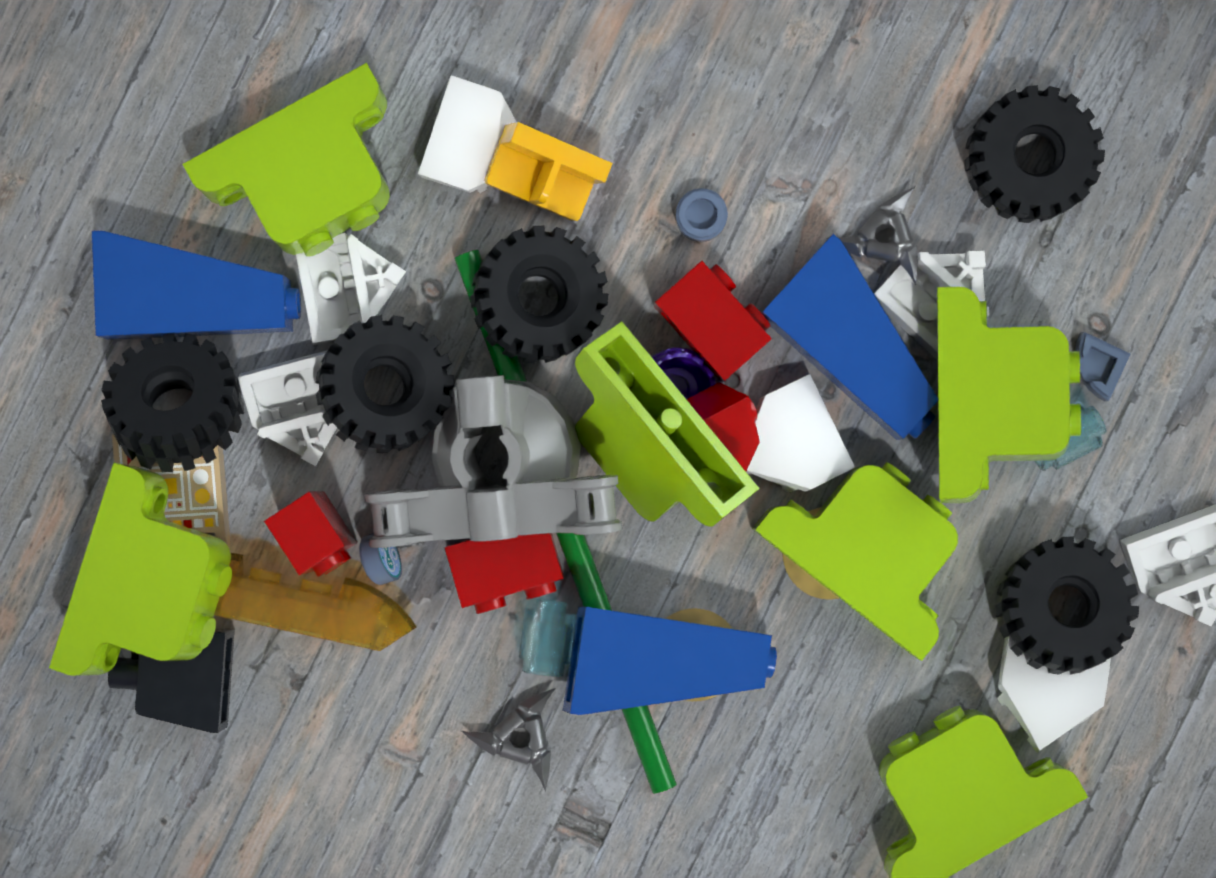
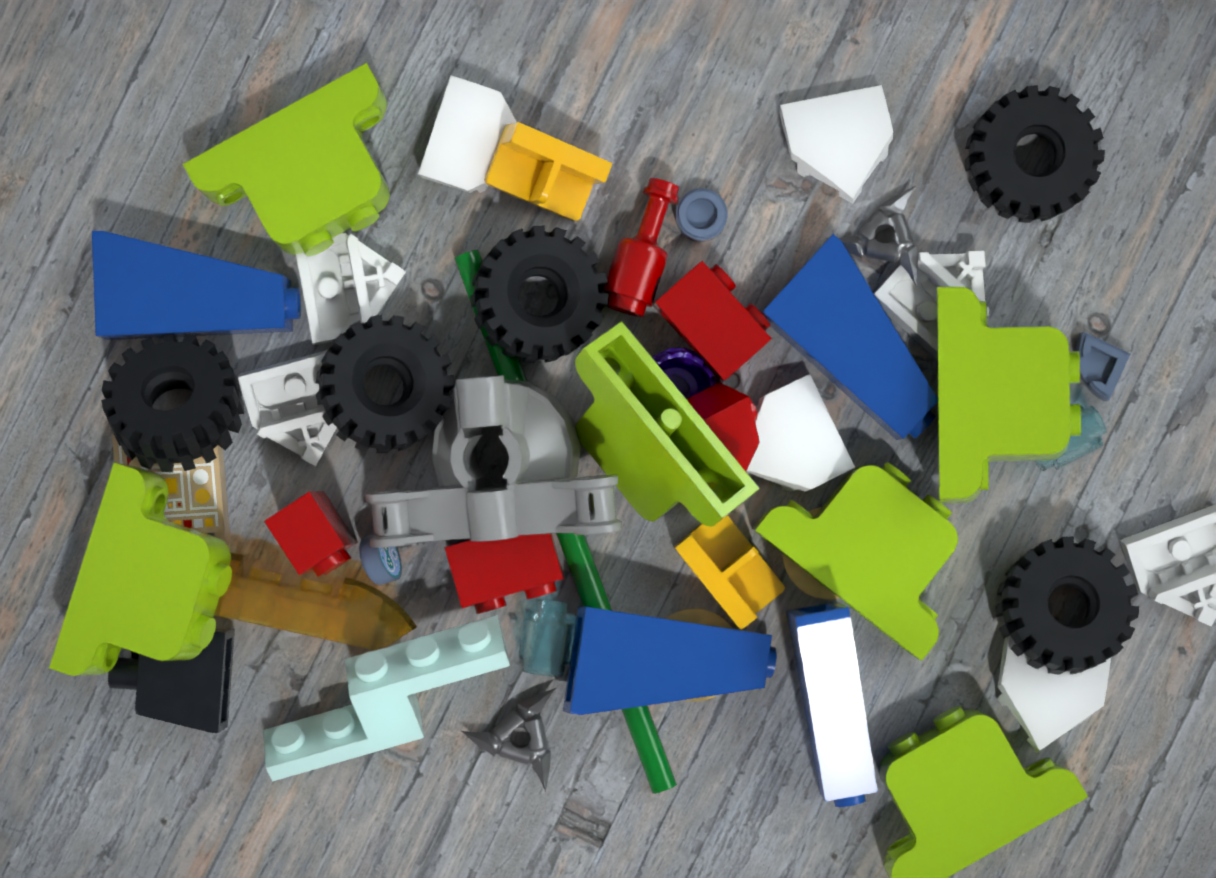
(385, 698): none -> light aqua bracket
(639, 259): none -> red piece
(730, 570): none -> yellow panel
(833, 701): none -> slope
(839, 137): none -> white slope

